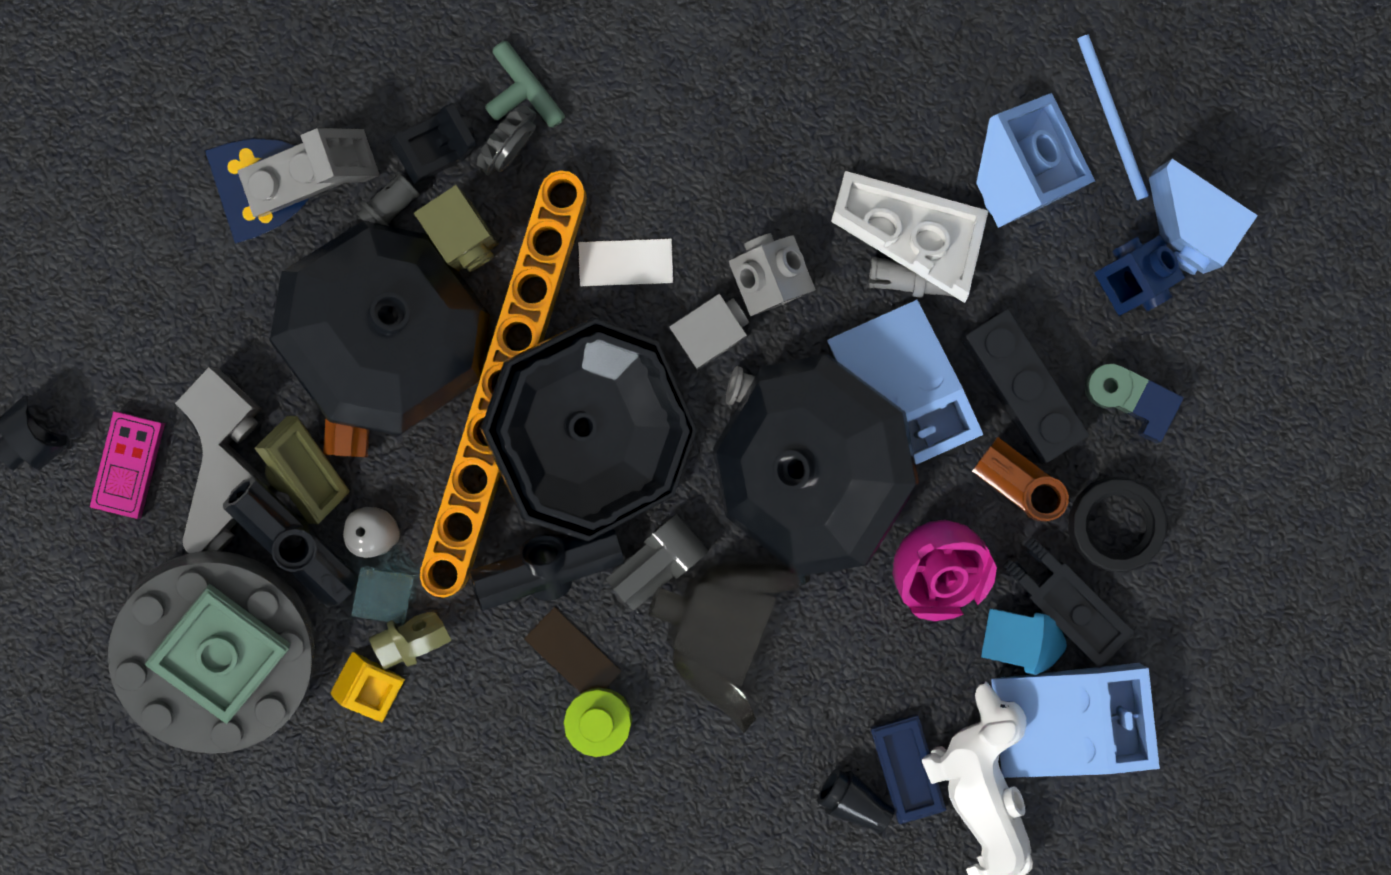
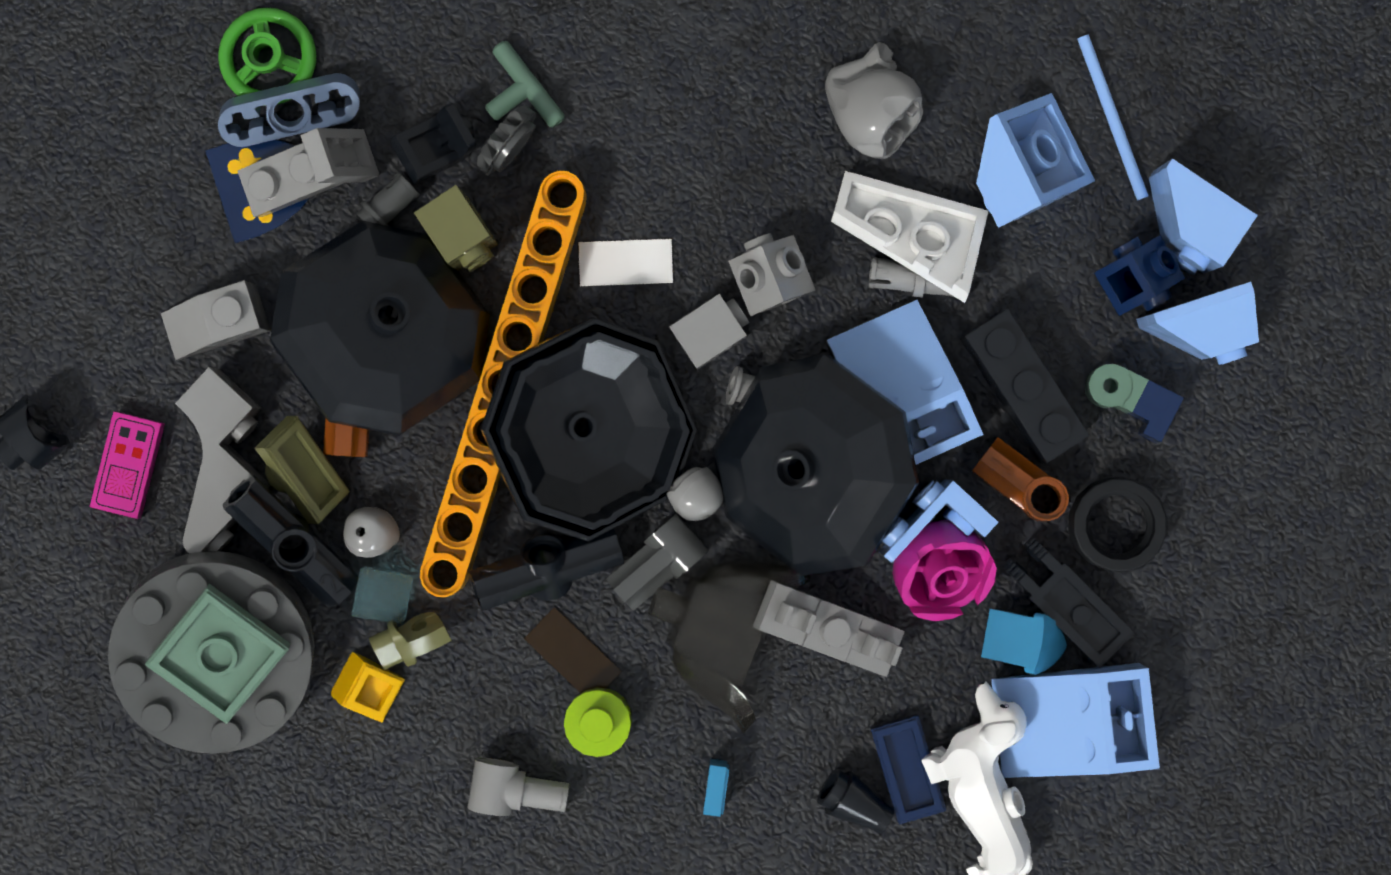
(215, 319): none -> light grey slope
(262, 39): none -> bright green piece
(299, 91): none -> sand blue beam
(501, 787): none -> light grey pin
(696, 494): none -> light grey piece
(716, 788): none -> dark azure tile
(829, 628): none -> light grey plate
(874, 102): none -> light grey piece
(961, 511): none -> light blue bracket
(1209, 325): none -> light blue slope

